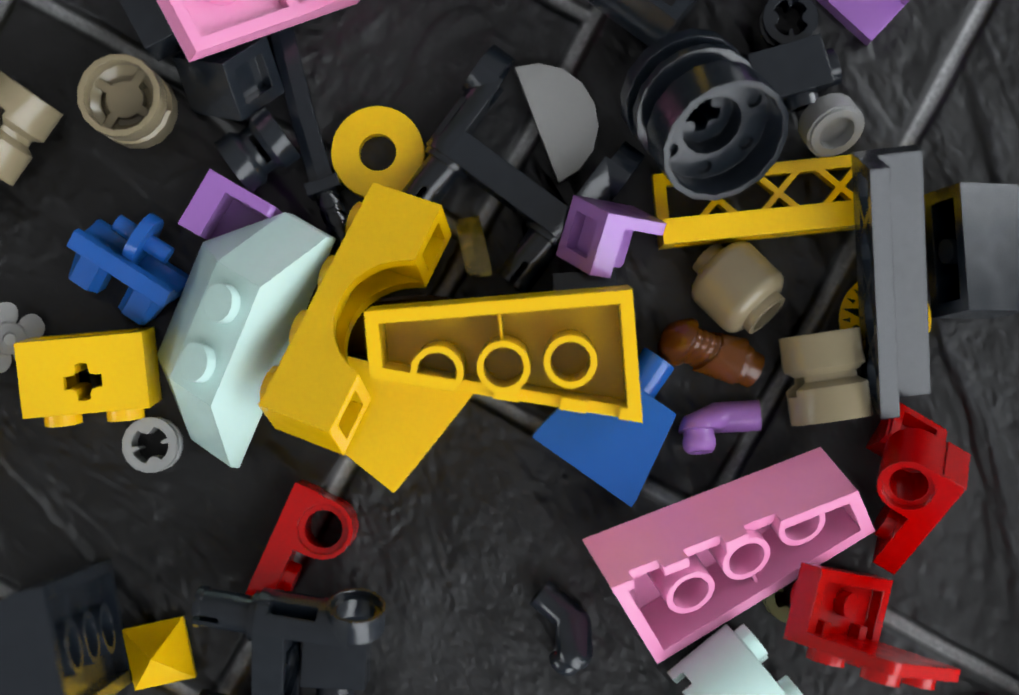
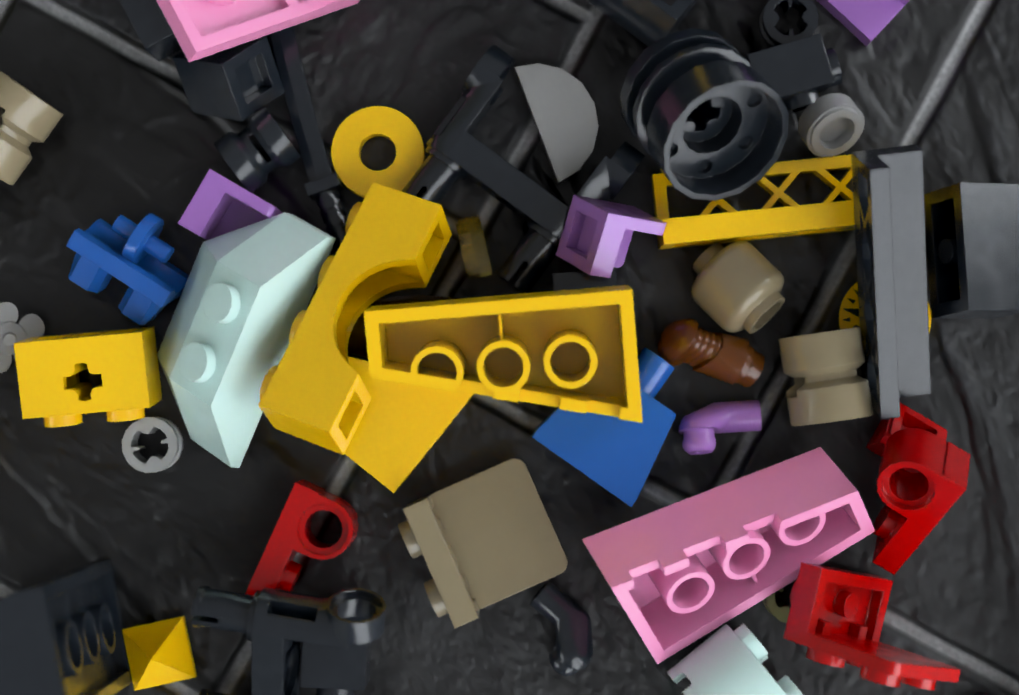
(127, 101): dark tan wheel -> none
(482, 540): none -> dark tan bracket

